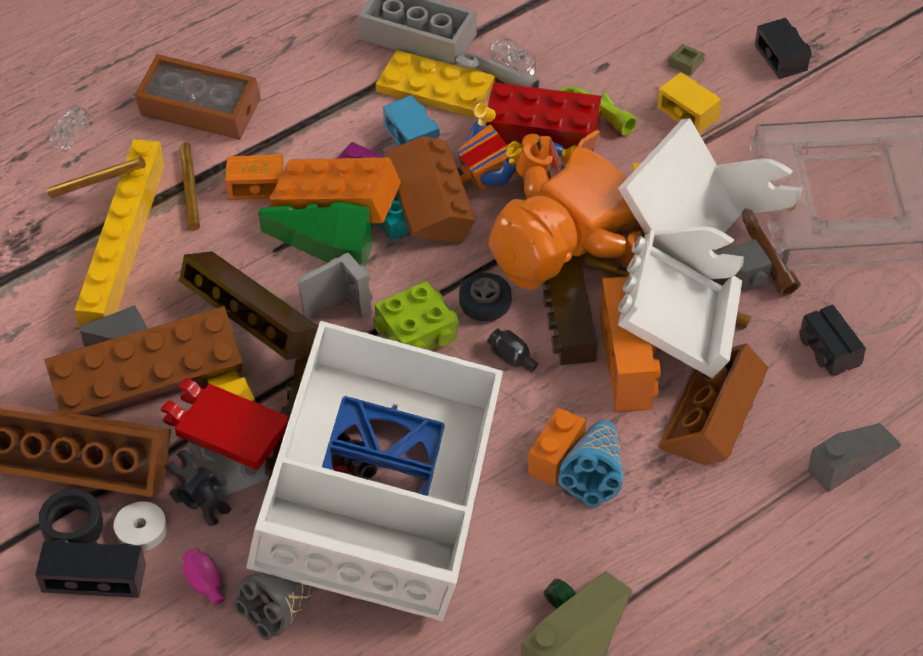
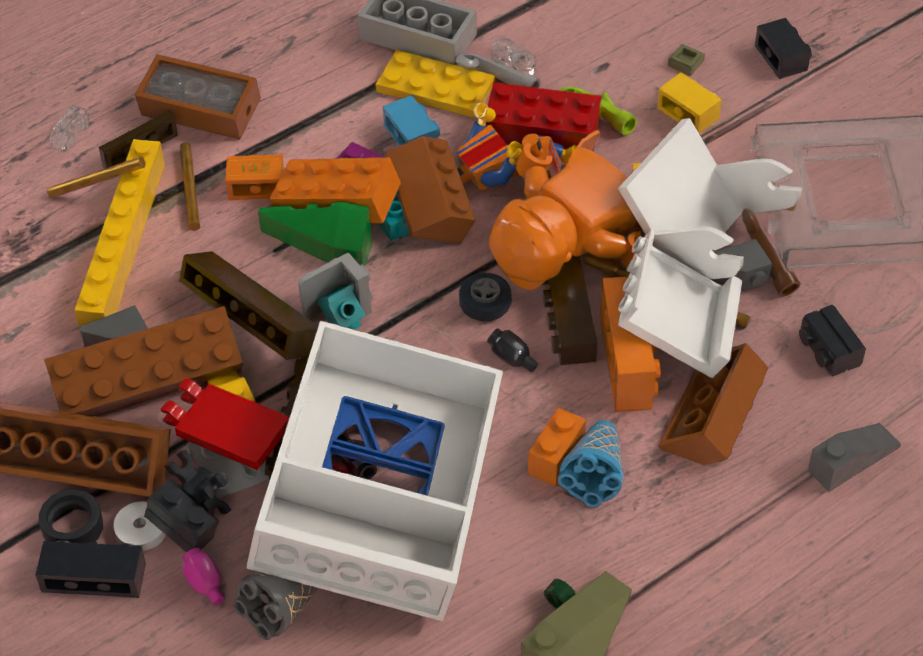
(157, 129): none -> dark brown tile
(180, 517): none -> black brick
(333, 305): none -> teal brick
(416, 318): lime brick -> none

